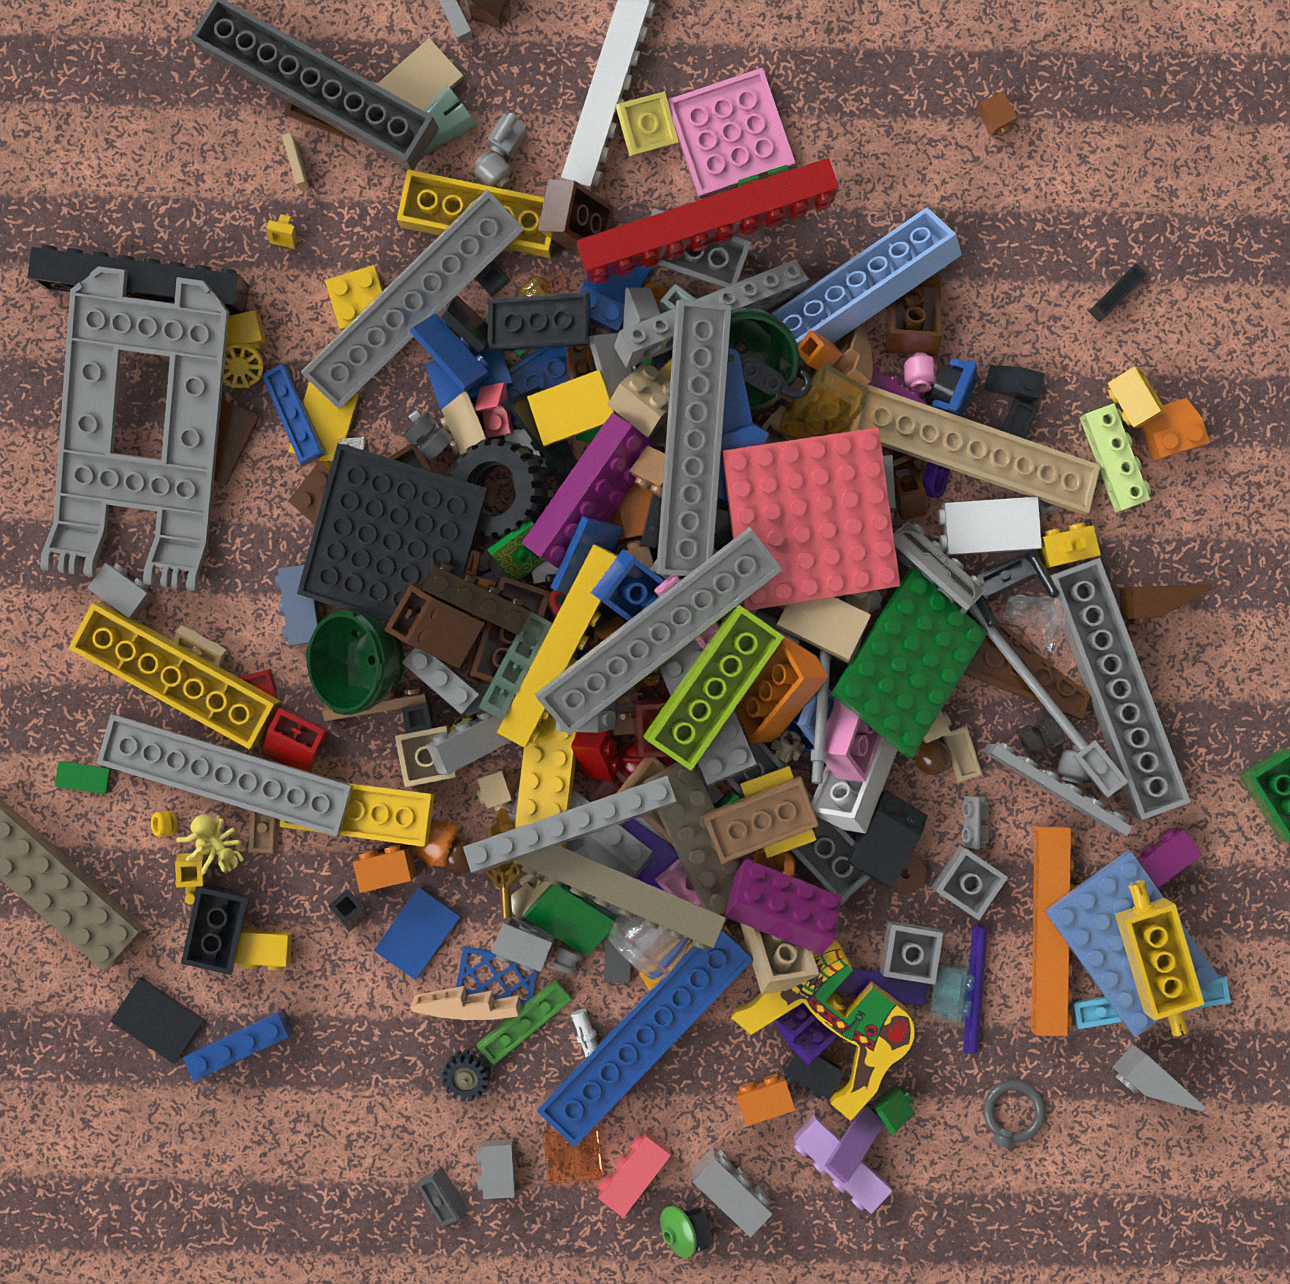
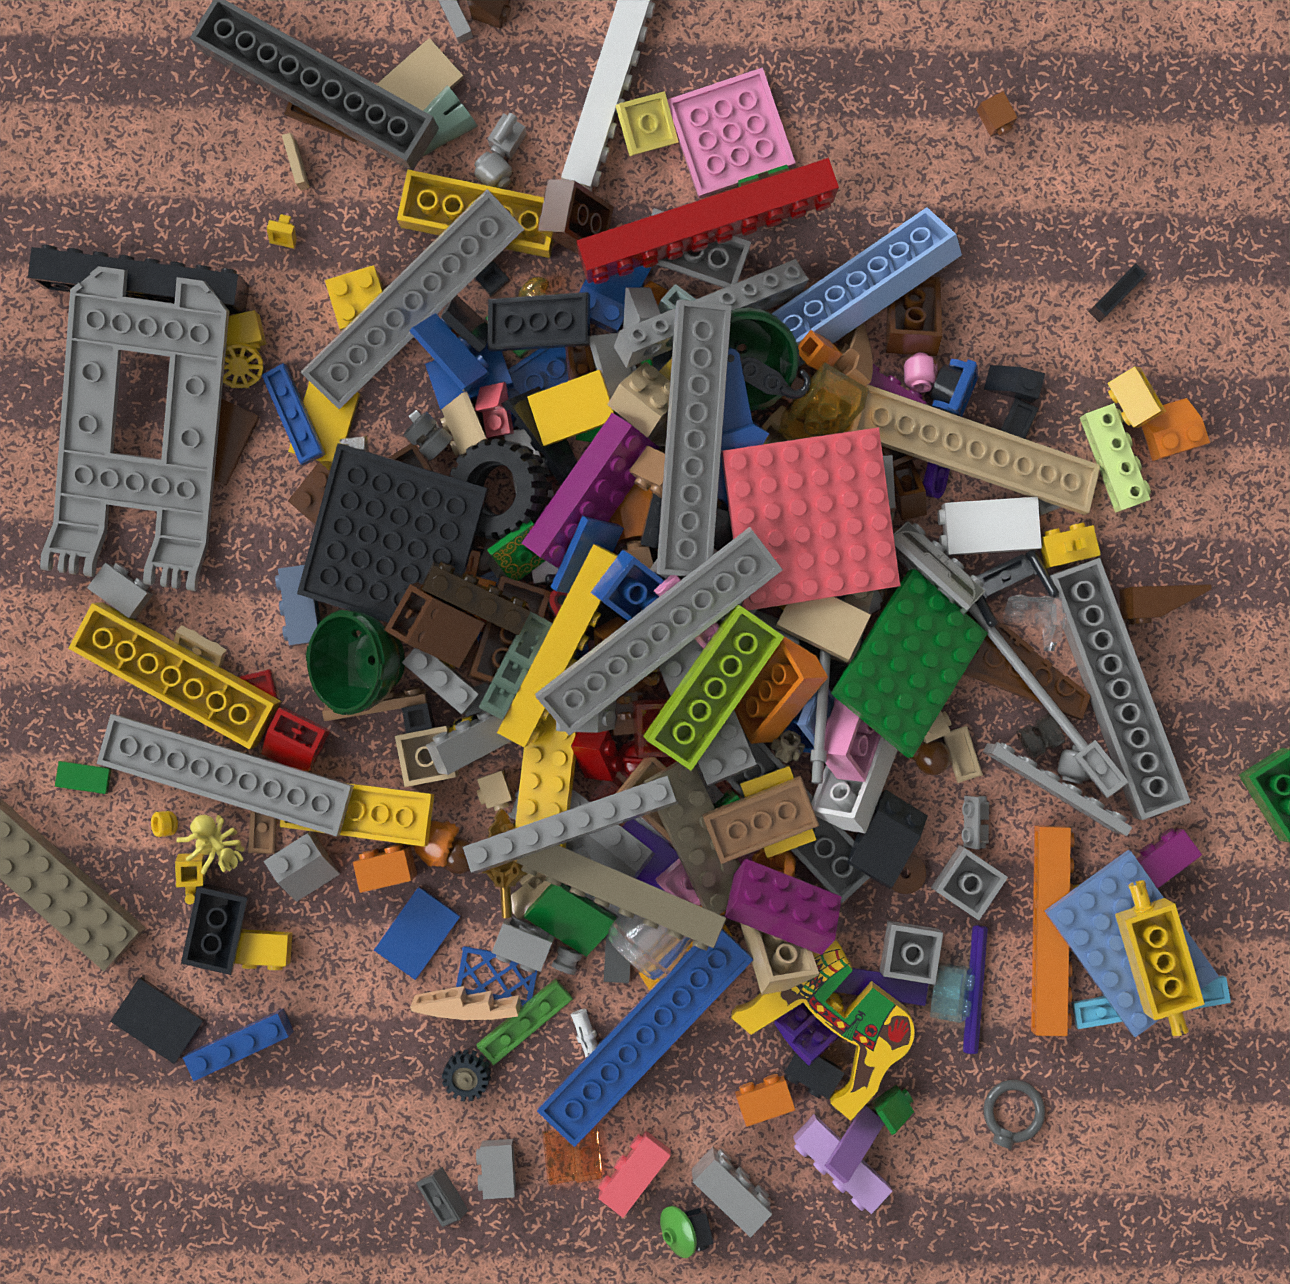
(302, 866): none -> light grey slope
(348, 910): black brick -> none
(1141, 1073): light grey slope -> none

